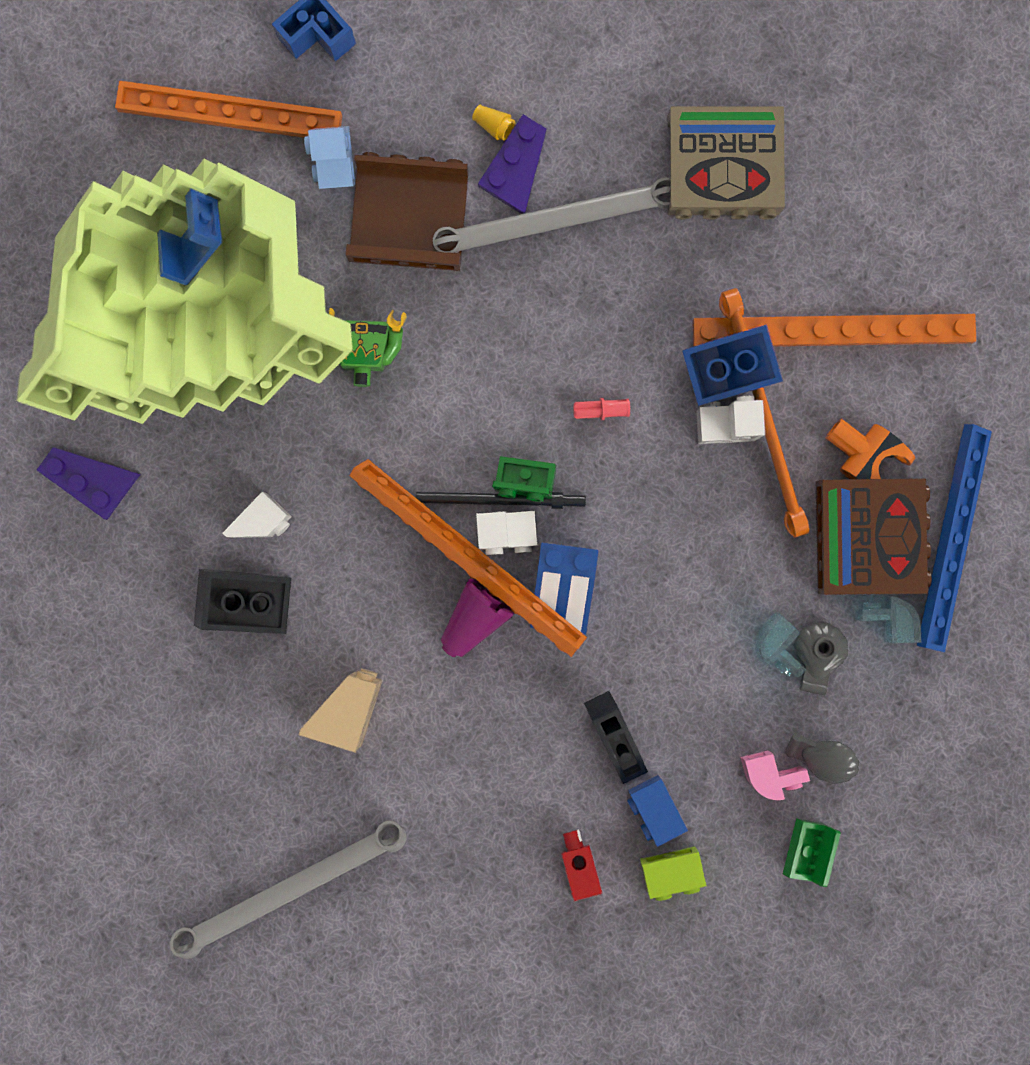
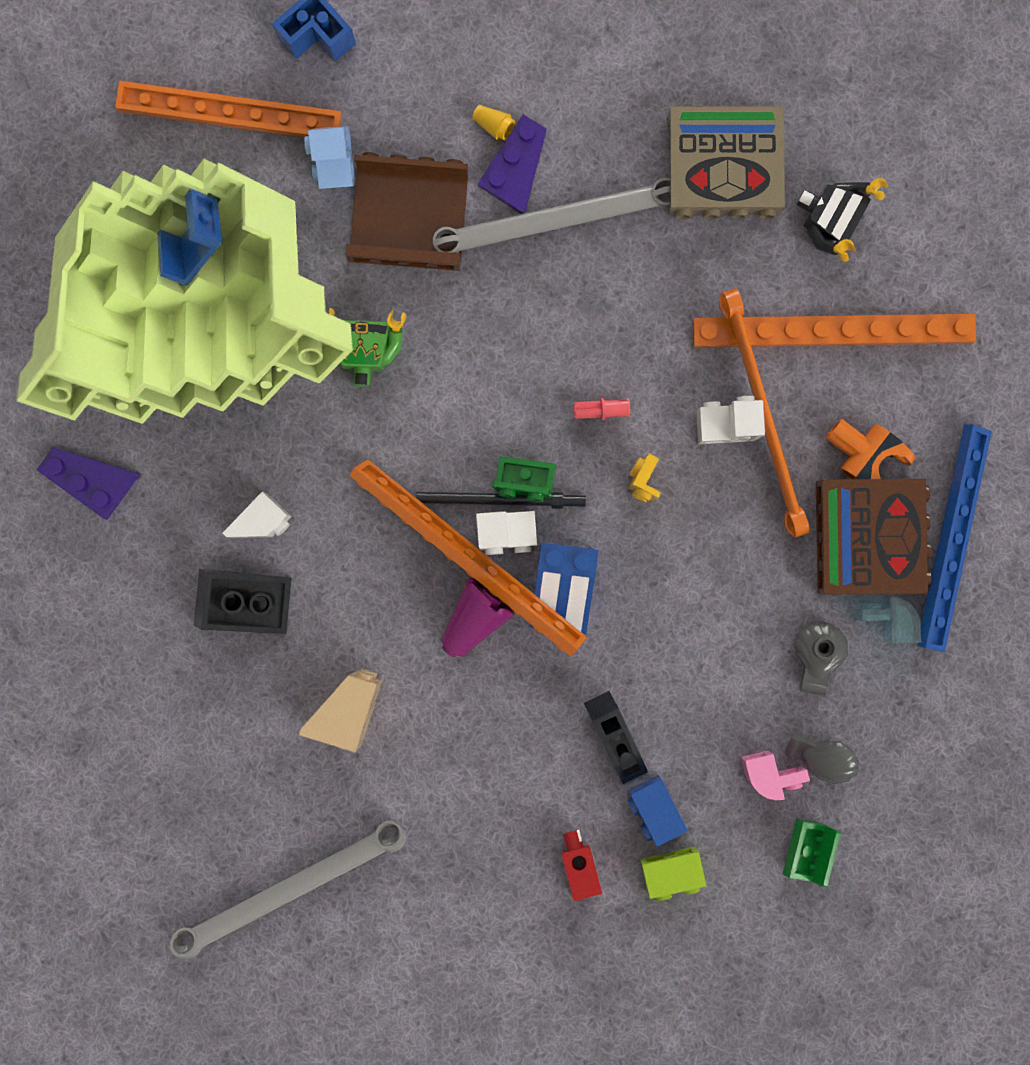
(641, 473): none -> yellow bracket
(732, 365): blue slope -> none
(772, 641): clear light blue brick -> none
(837, 214): none -> torso

